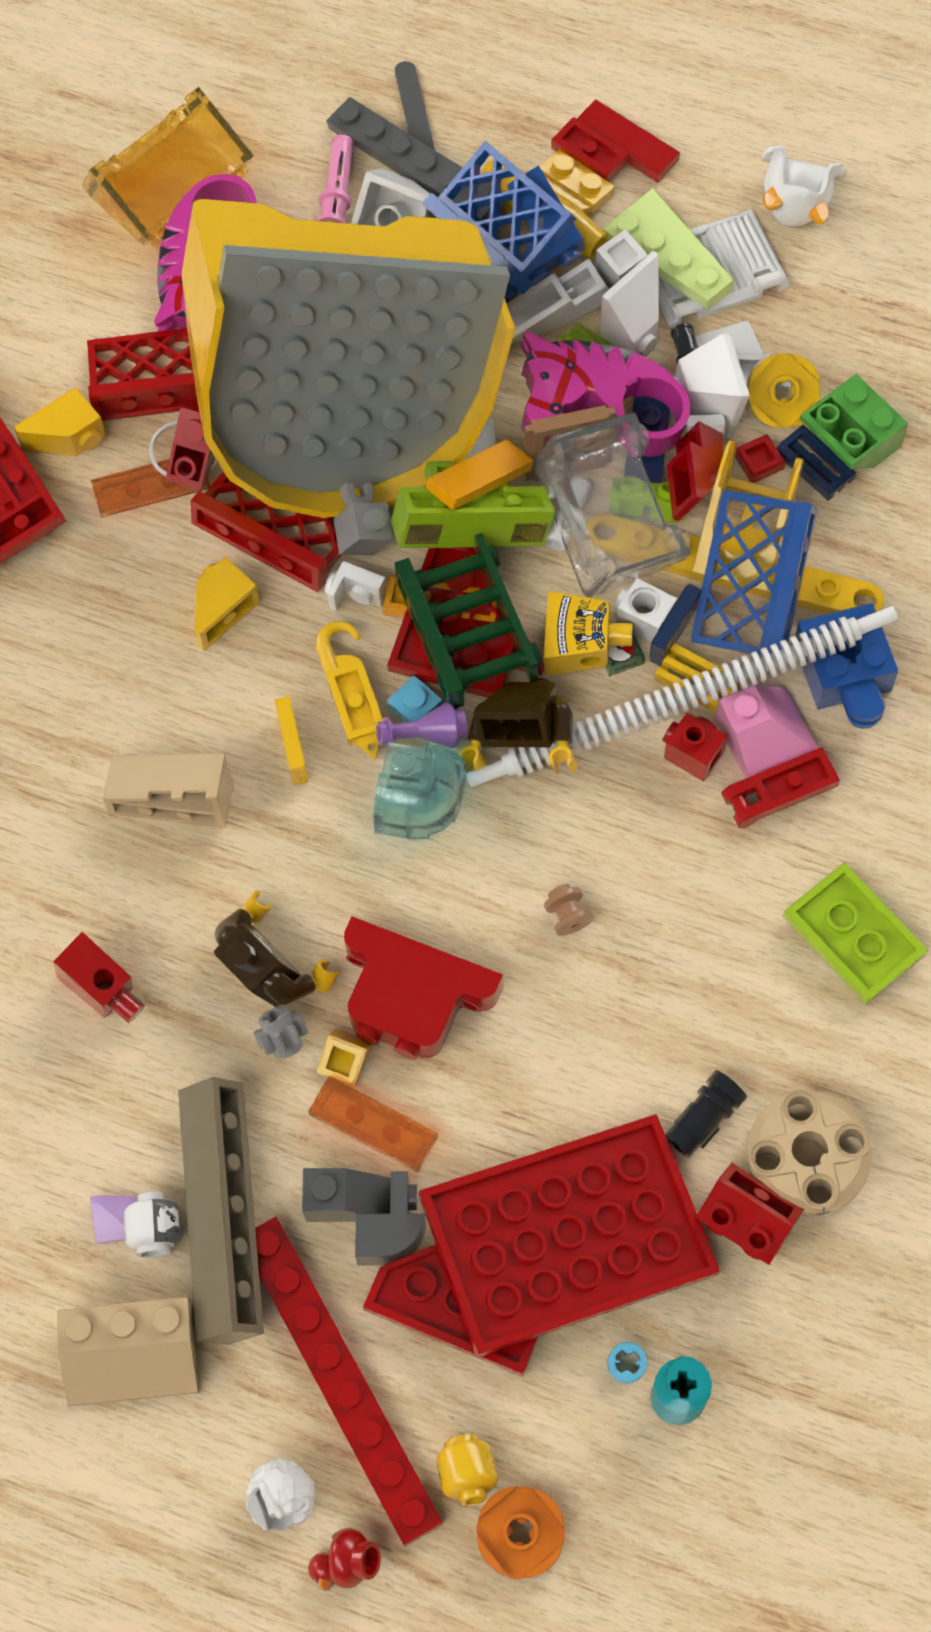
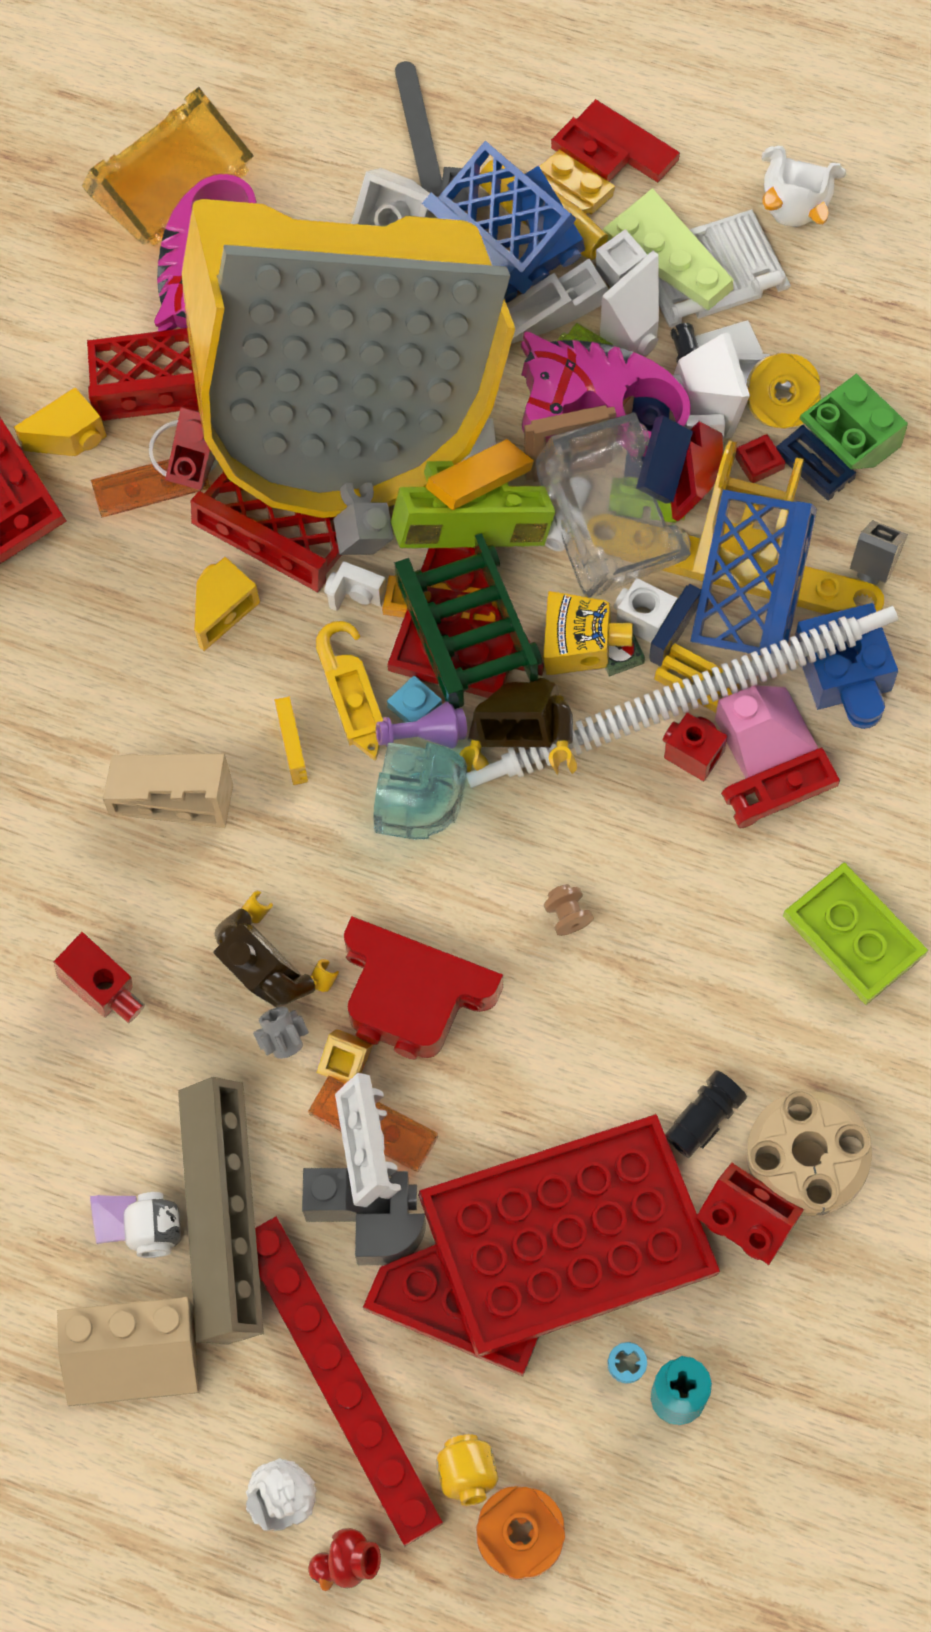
(341, 154): bright pink pin -> none
(364, 1141): none -> white plate
(401, 152): dark grey plate -> none
(664, 459): none -> dark blue tile
(877, 552): none -> dark grey slope

